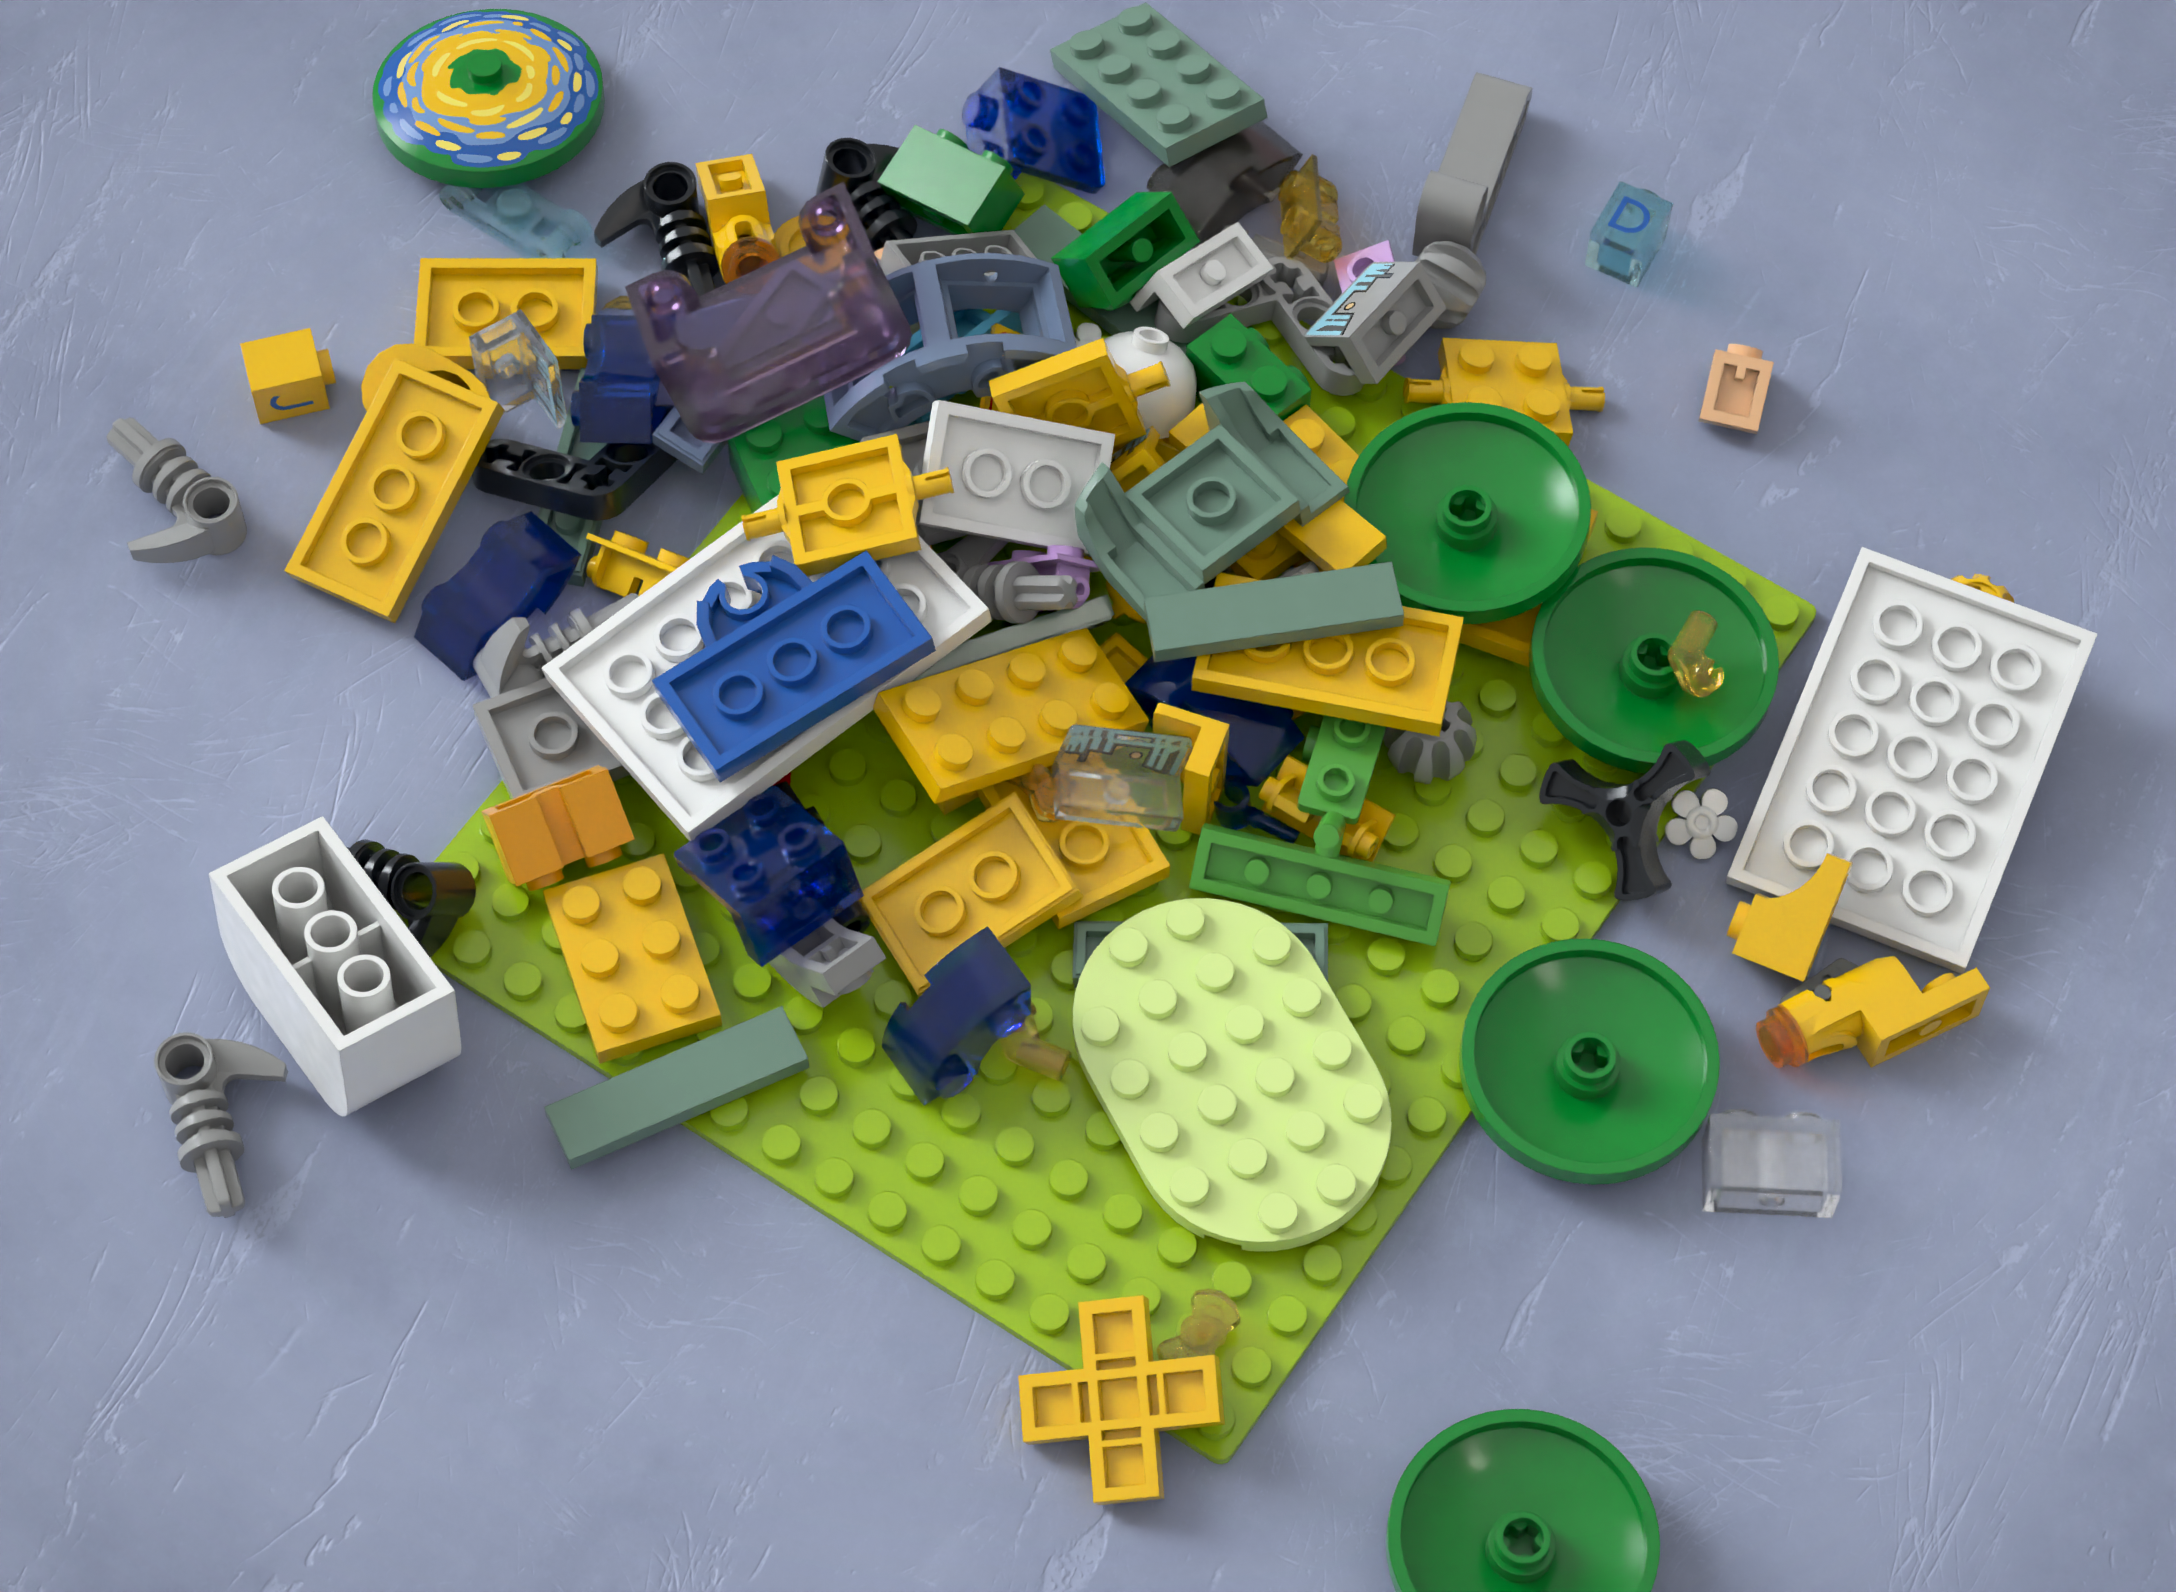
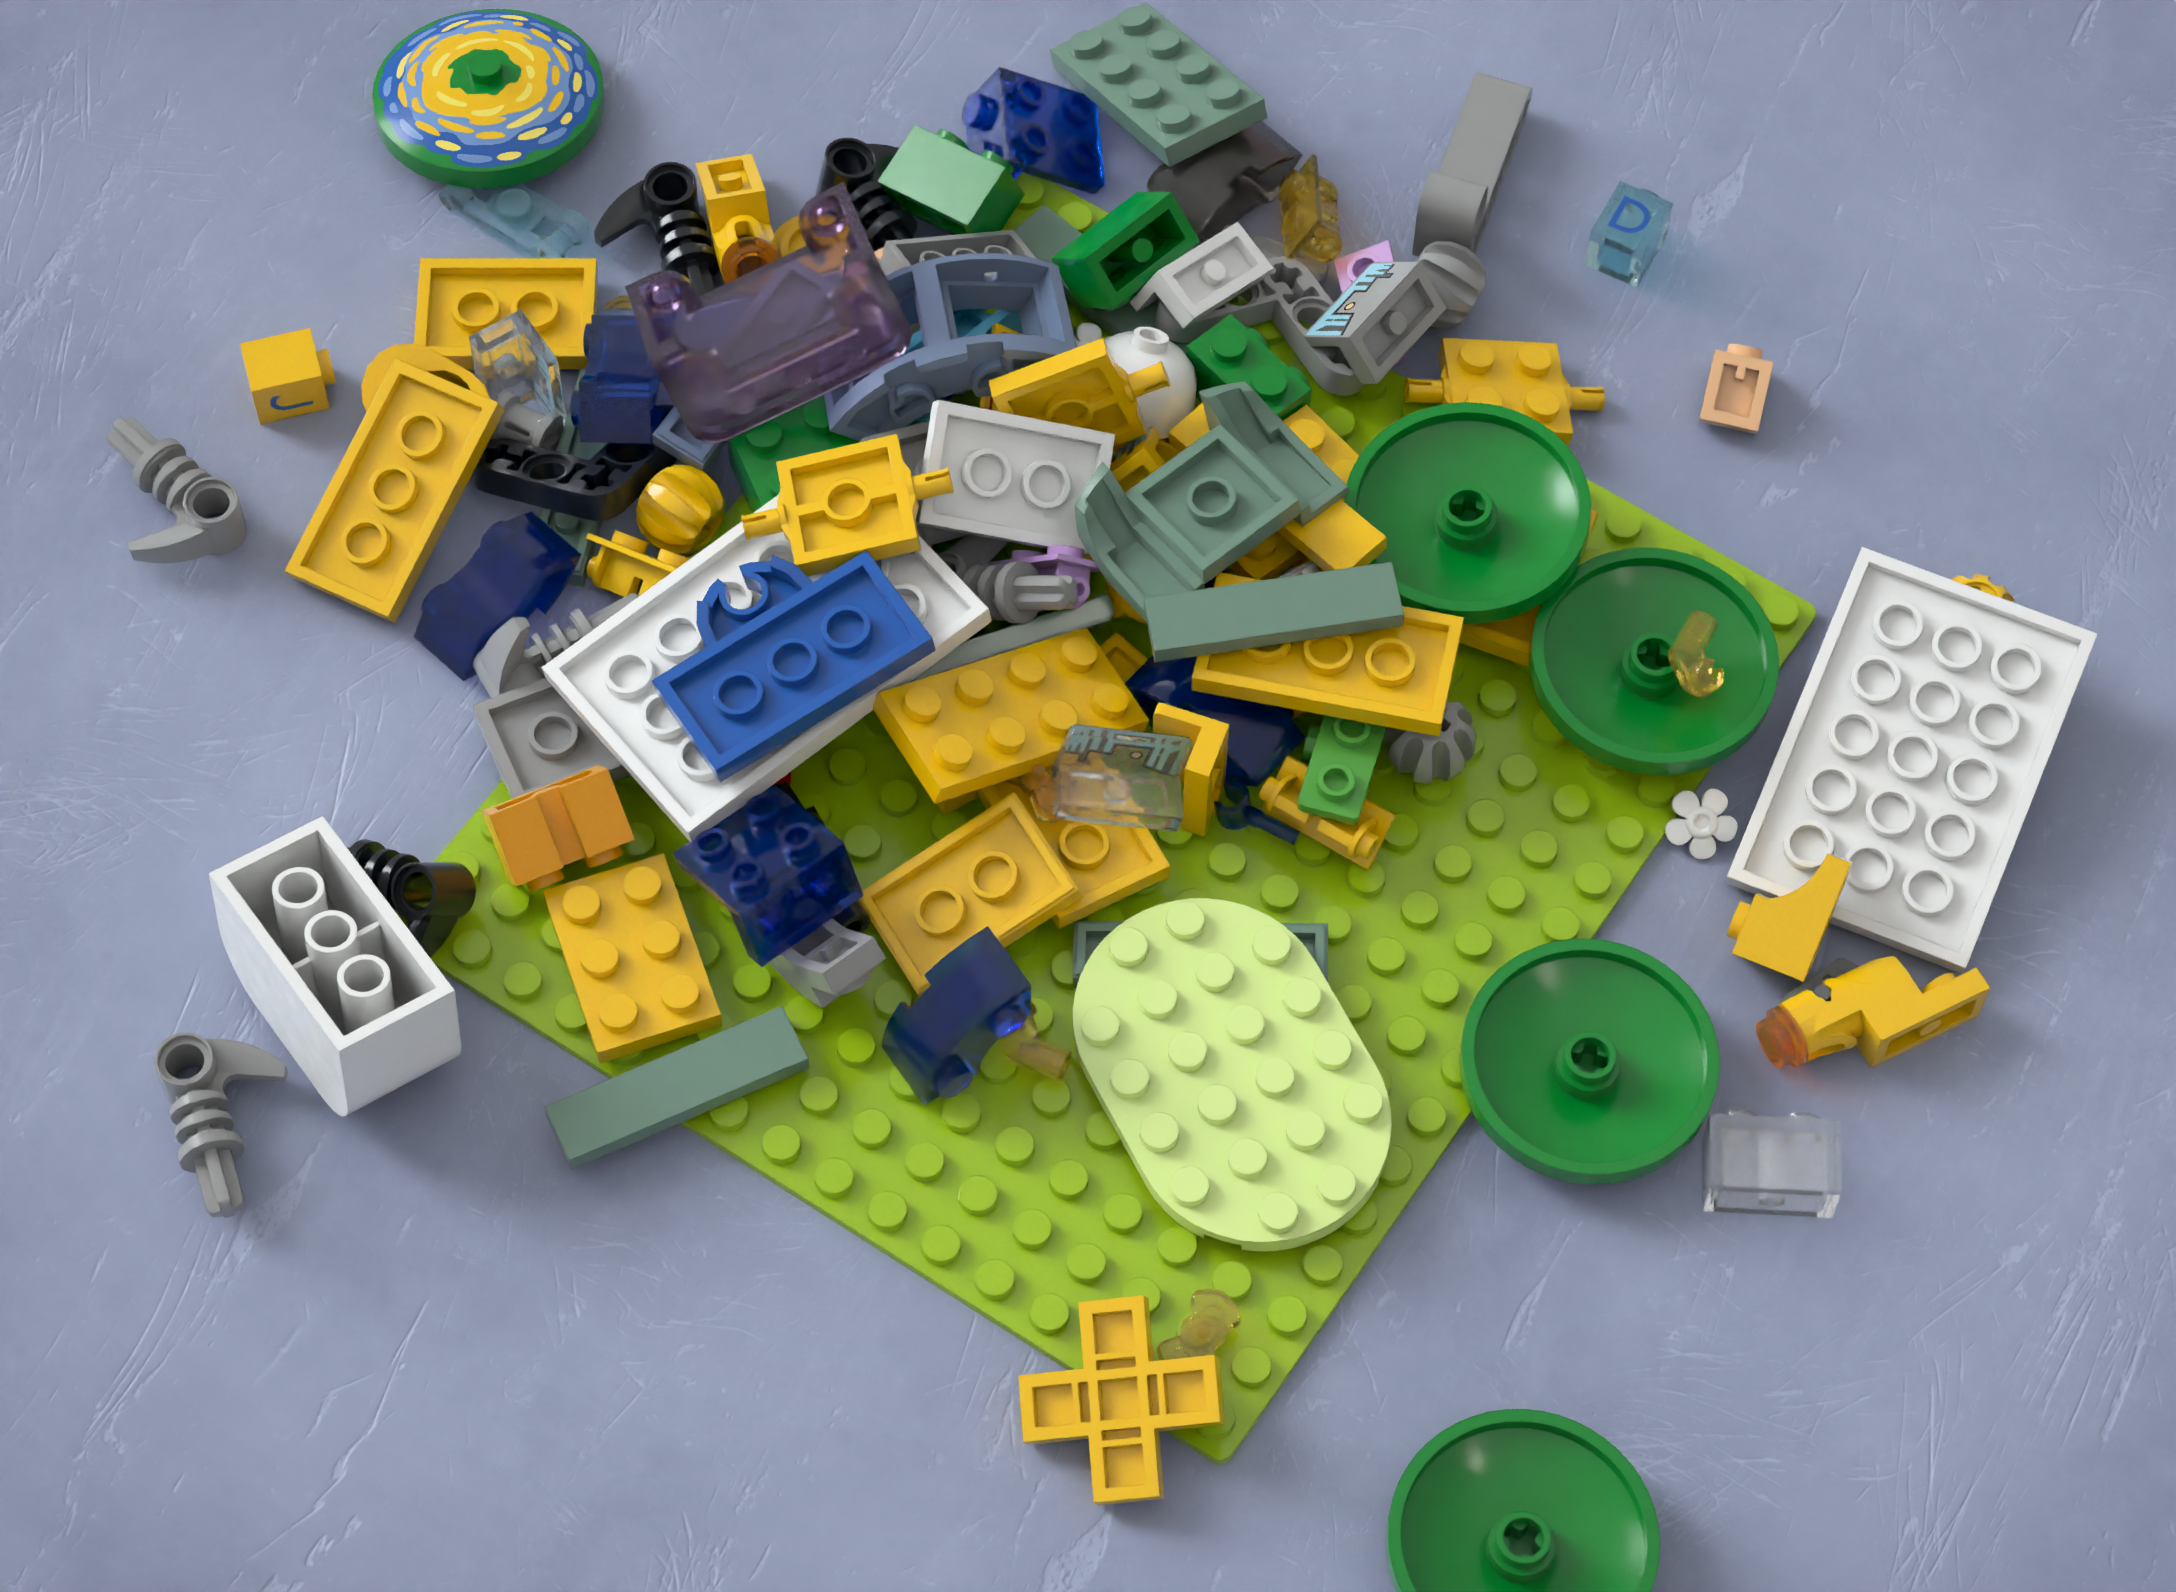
(527, 425): none -> light grey bush
(680, 509): none -> yellow piece
(1320, 881): bright green plate -> none
(1629, 811): black piece -> none

